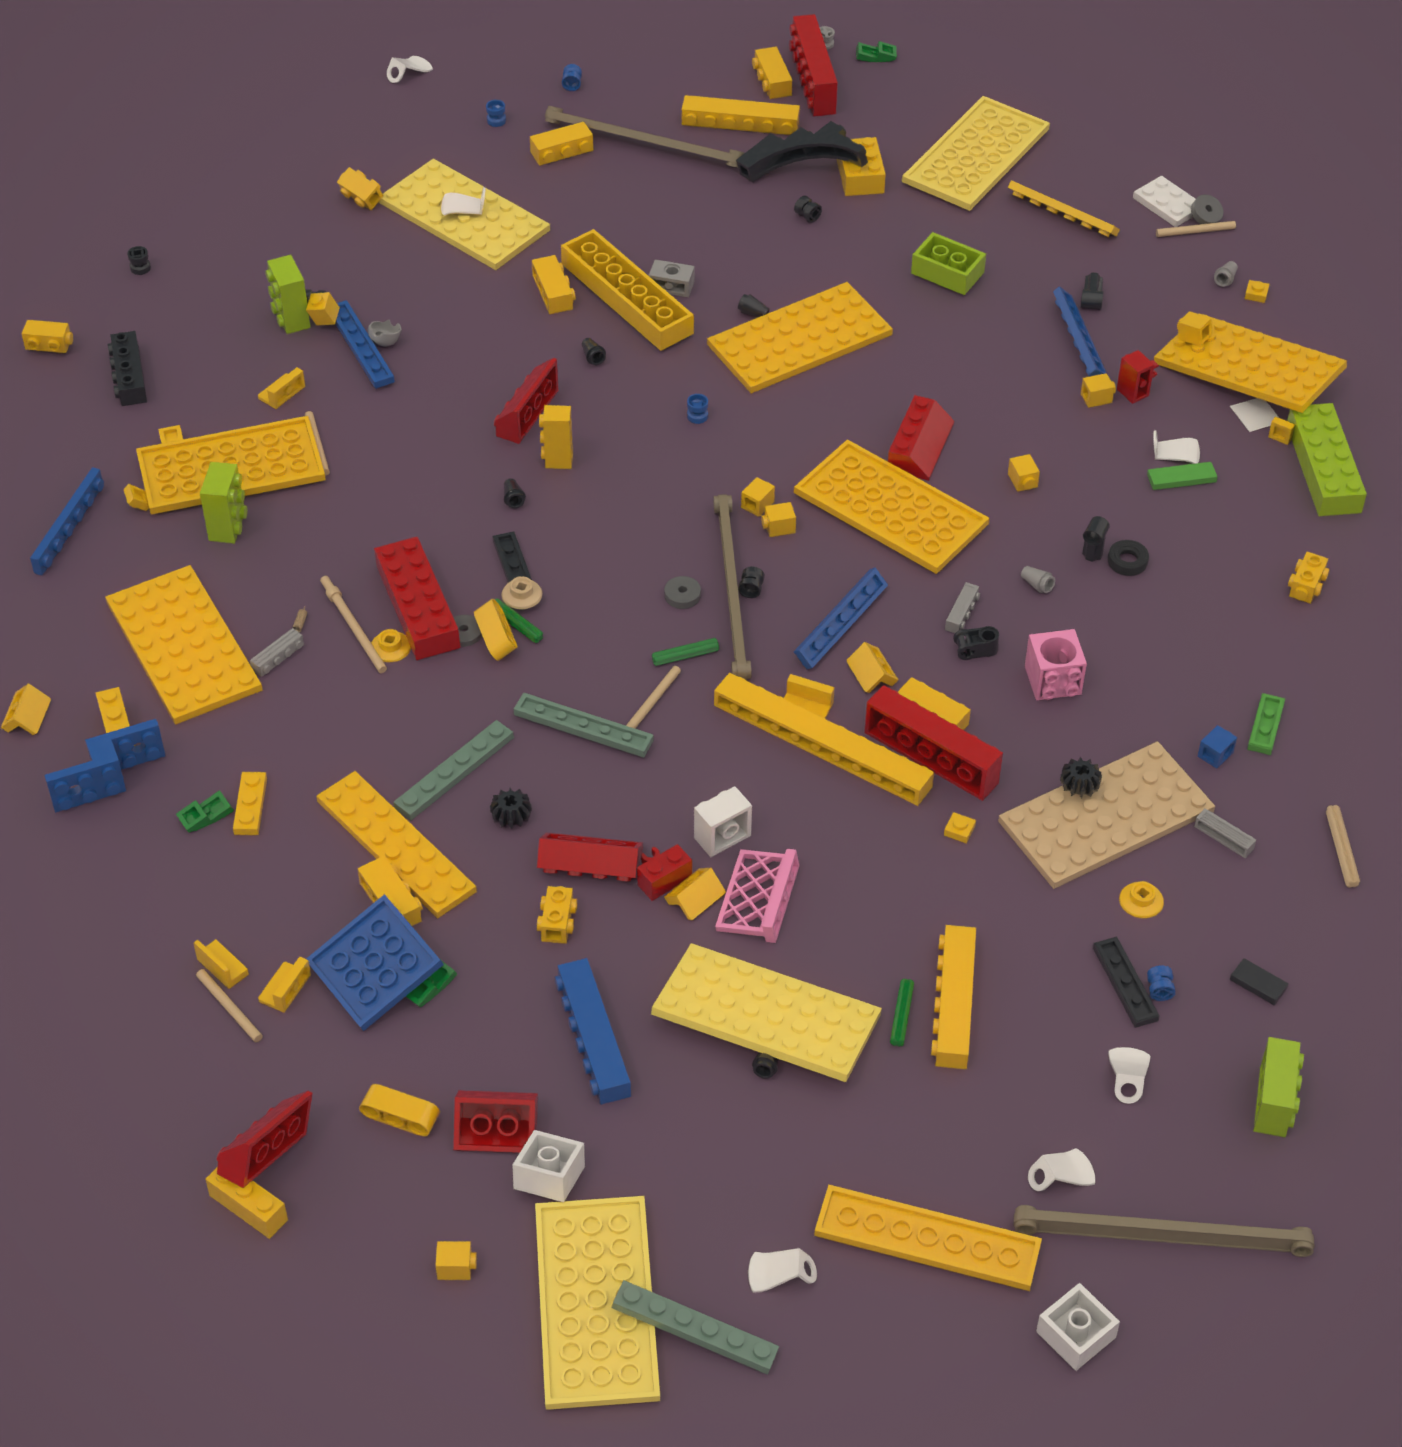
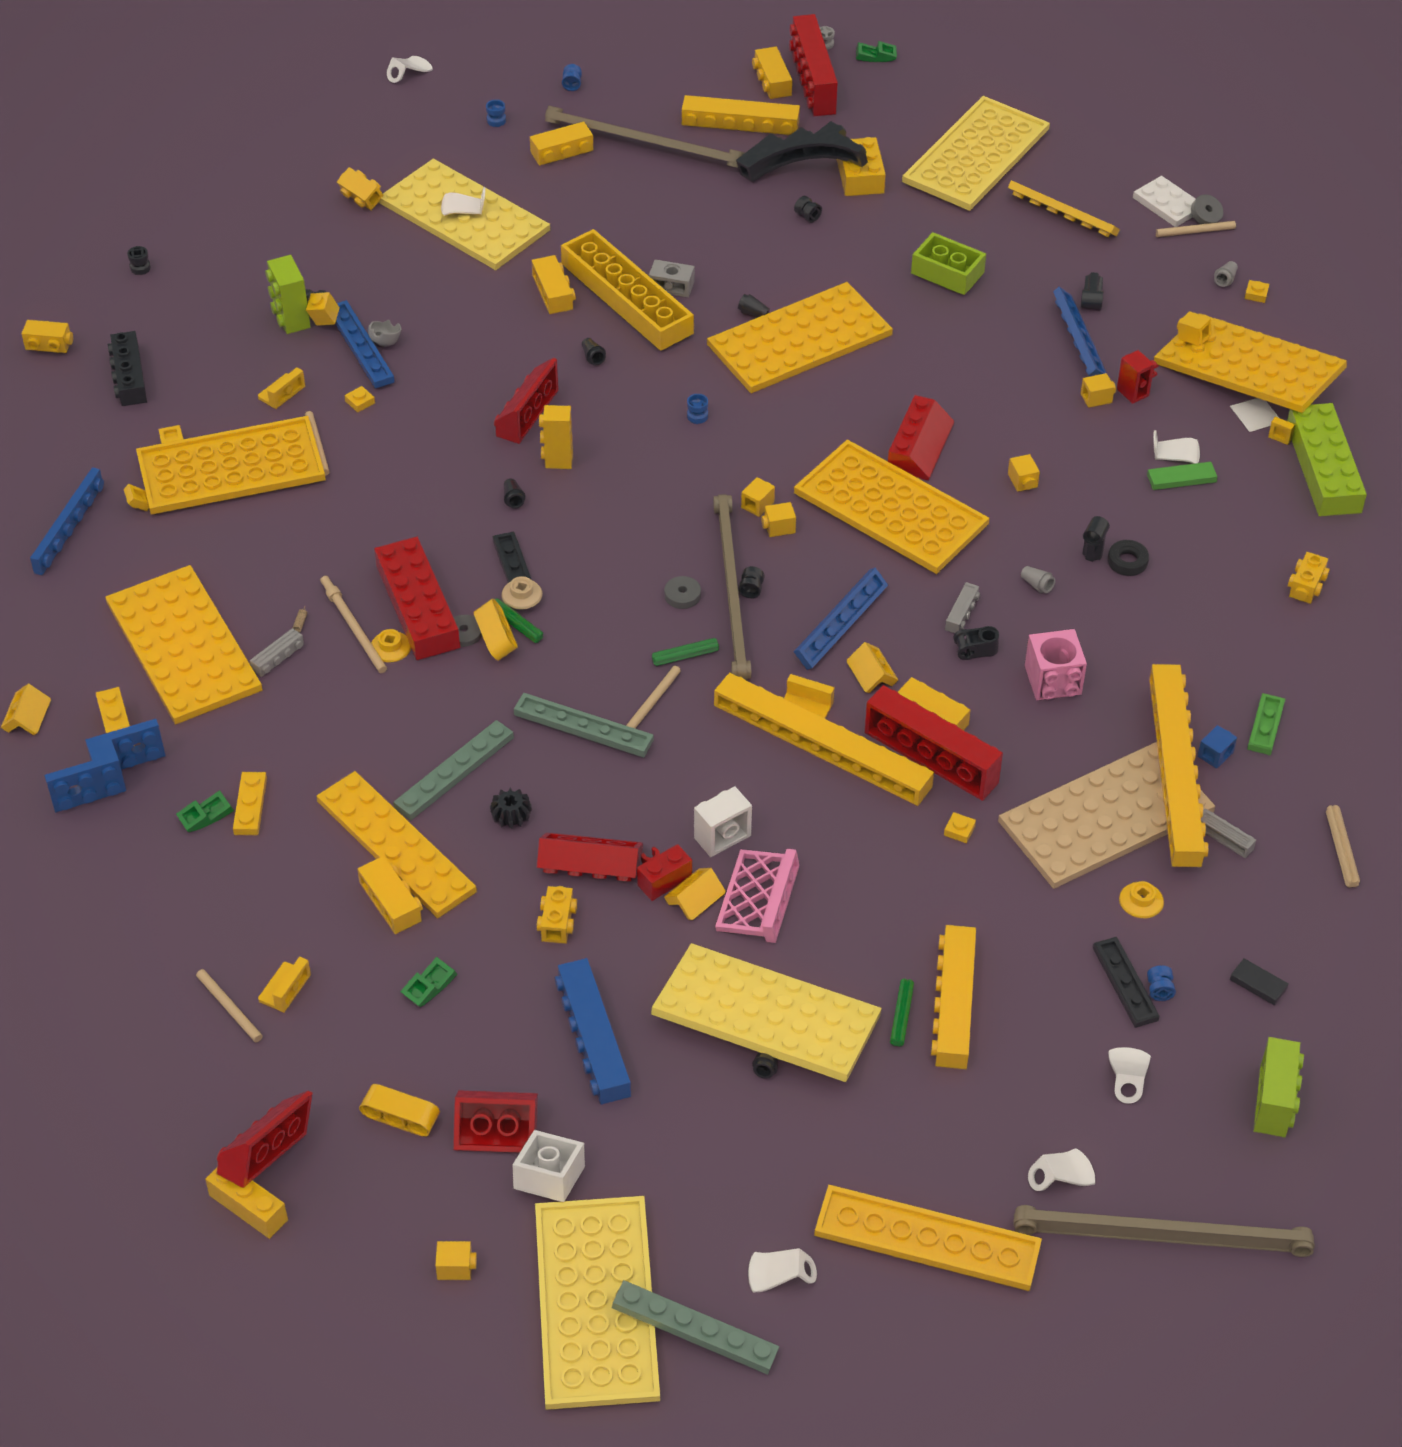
(220, 963): yellow panel -> none
(223, 502): lime brick -> none
(359, 399): none -> yellow plate
(374, 962): blue plate -> none
(1077, 1326): white brick -> none
(1081, 777): black gear -> none
(1177, 767): none -> yellow brick

